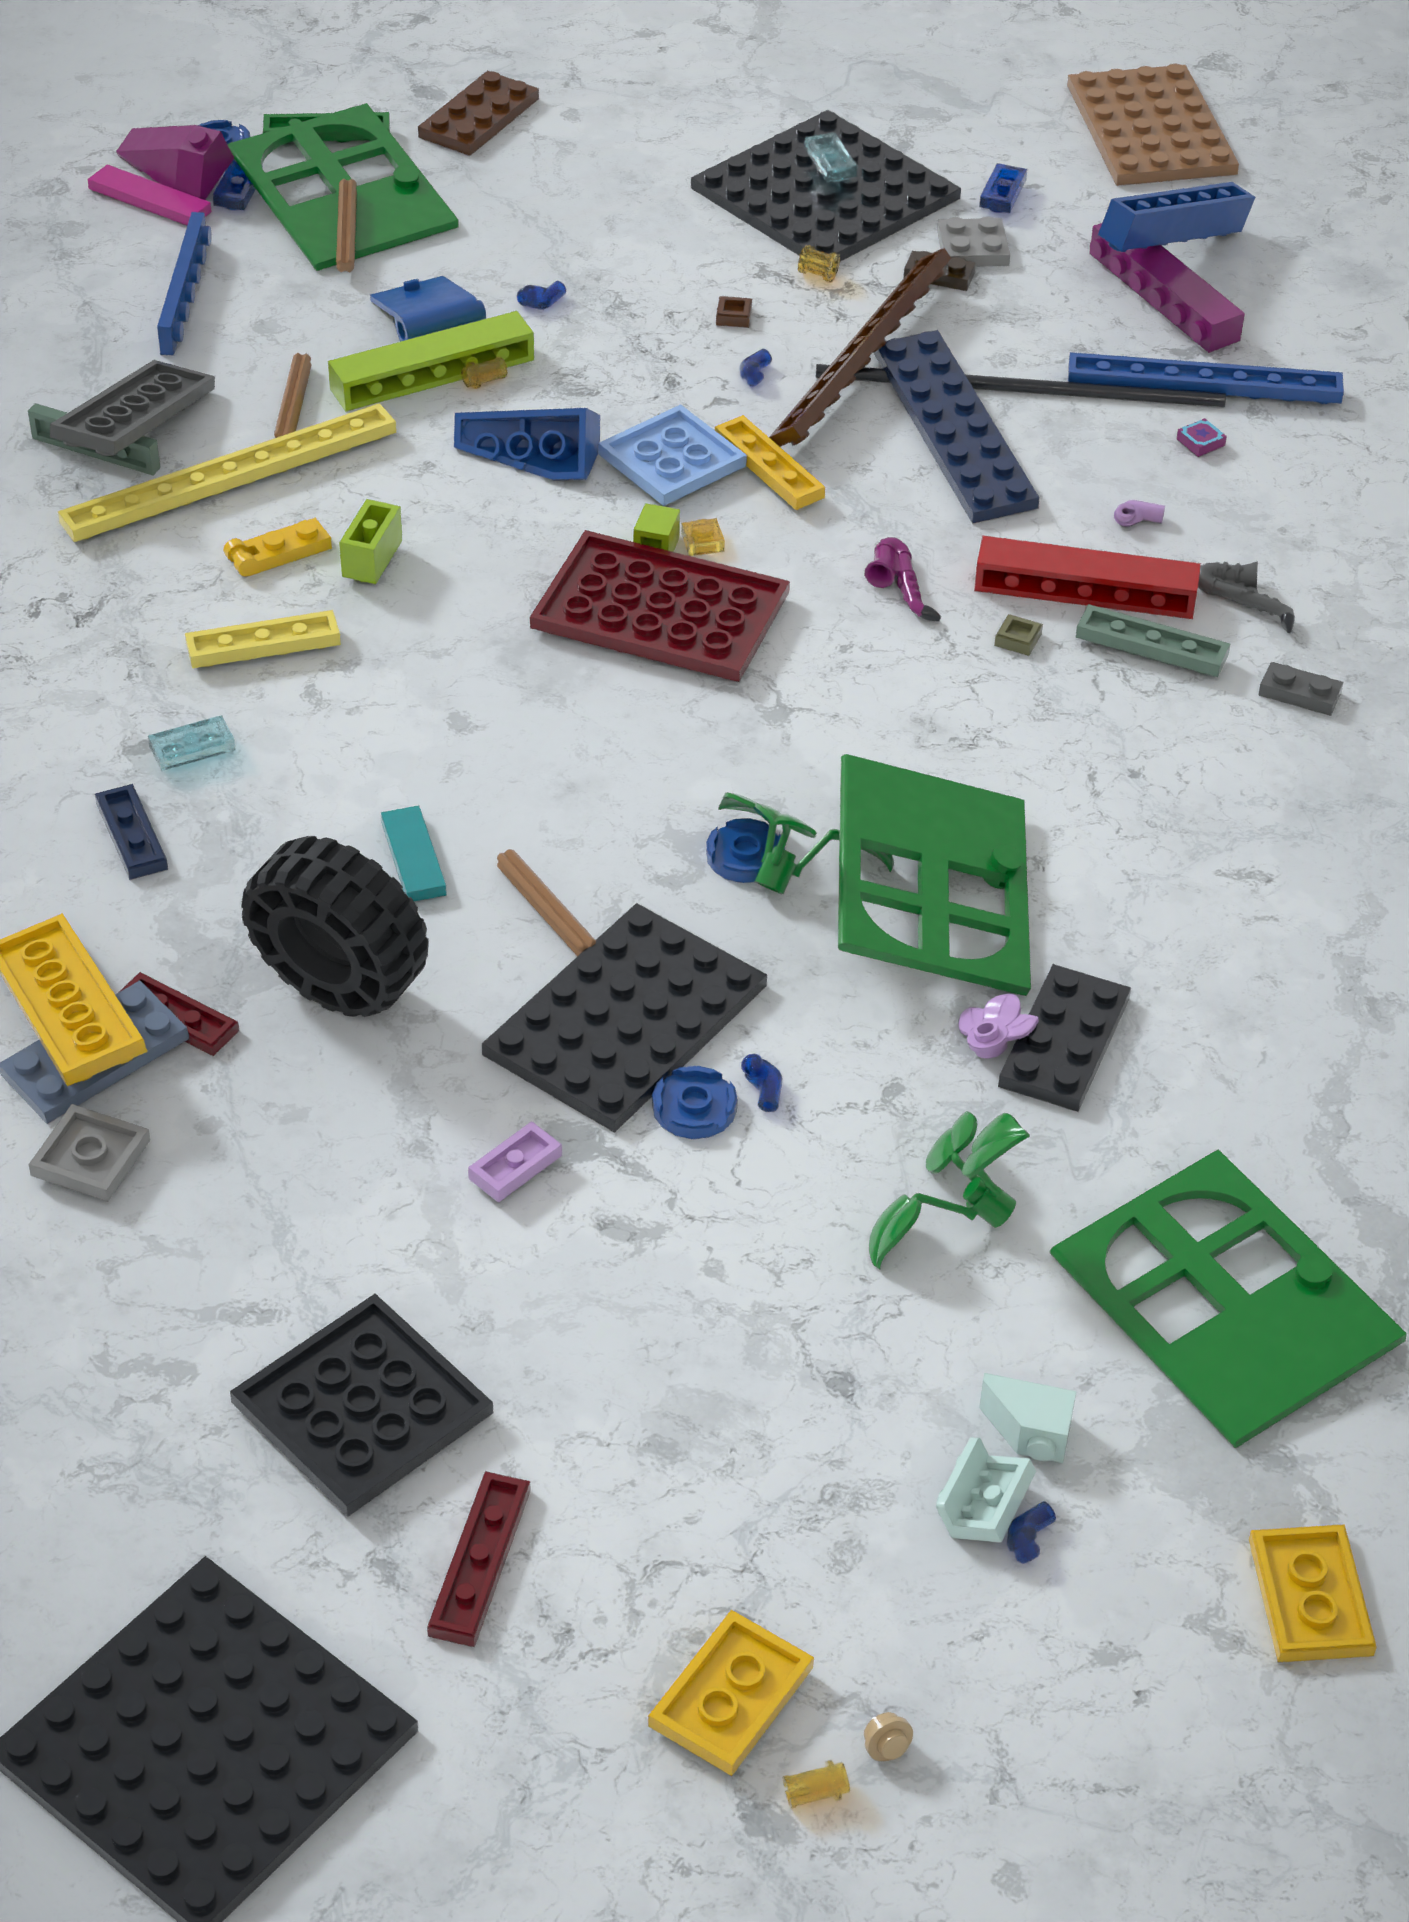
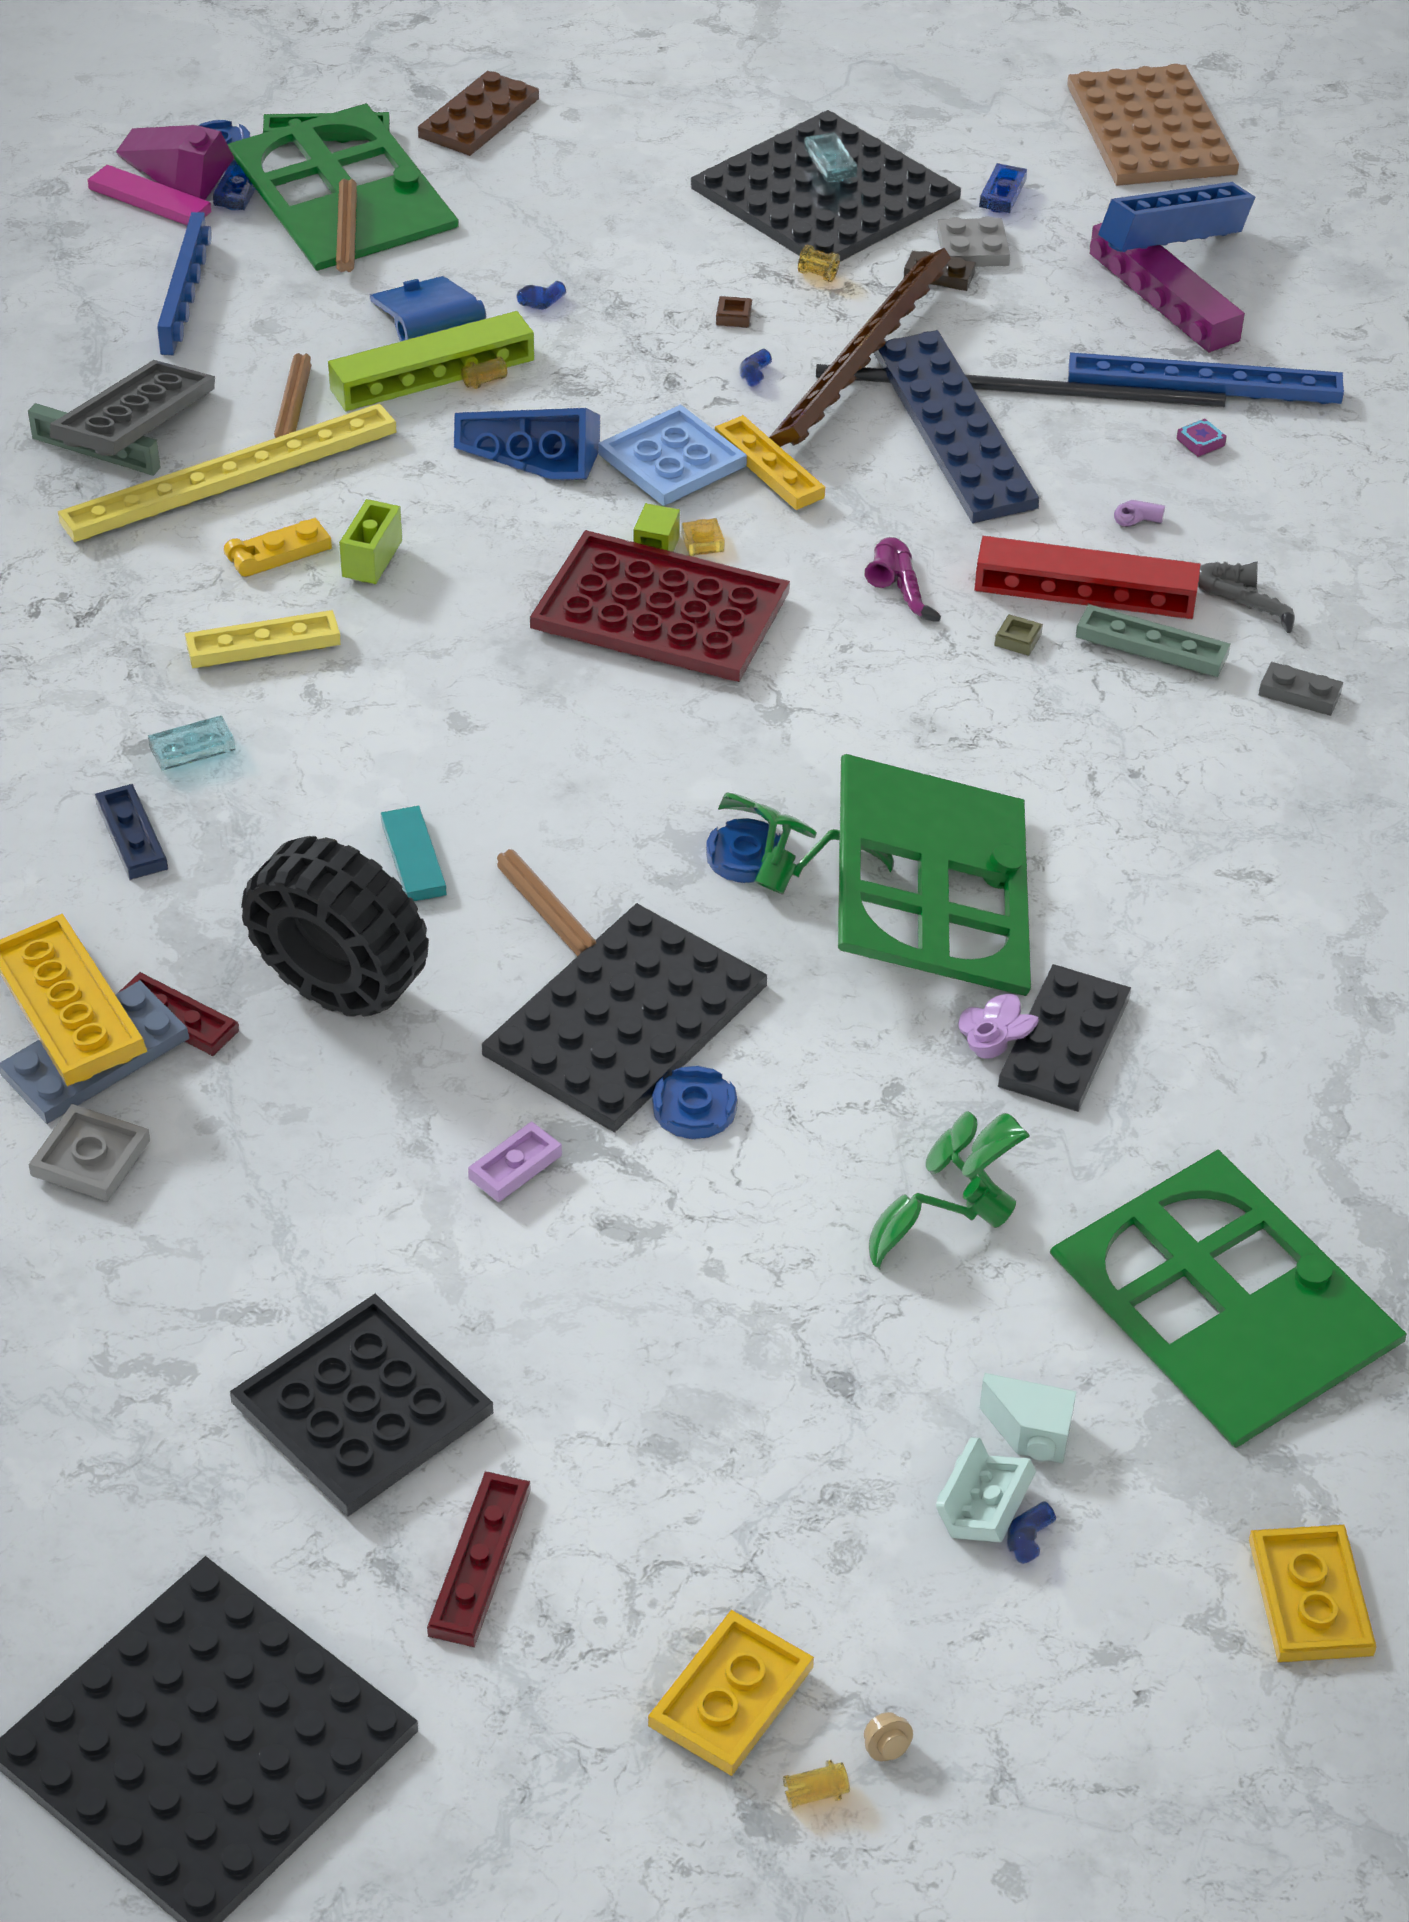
(765, 1078): clear blue arm -> none

